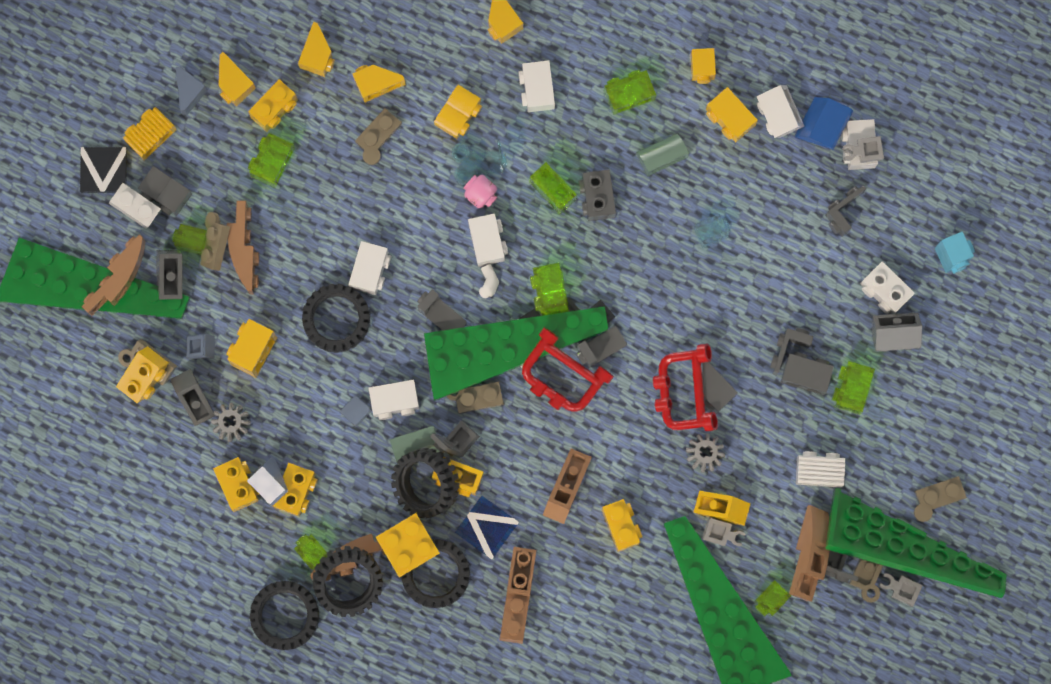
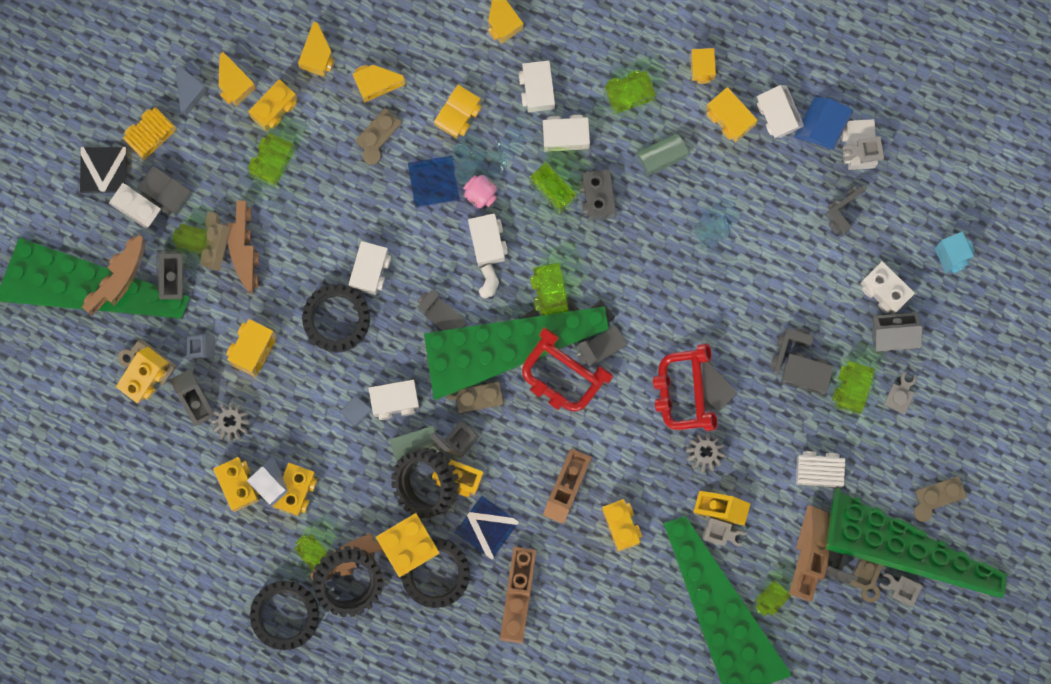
(433, 181): none -> clear blue tile
(566, 133): none -> white brick
(900, 396): none -> light grey plate

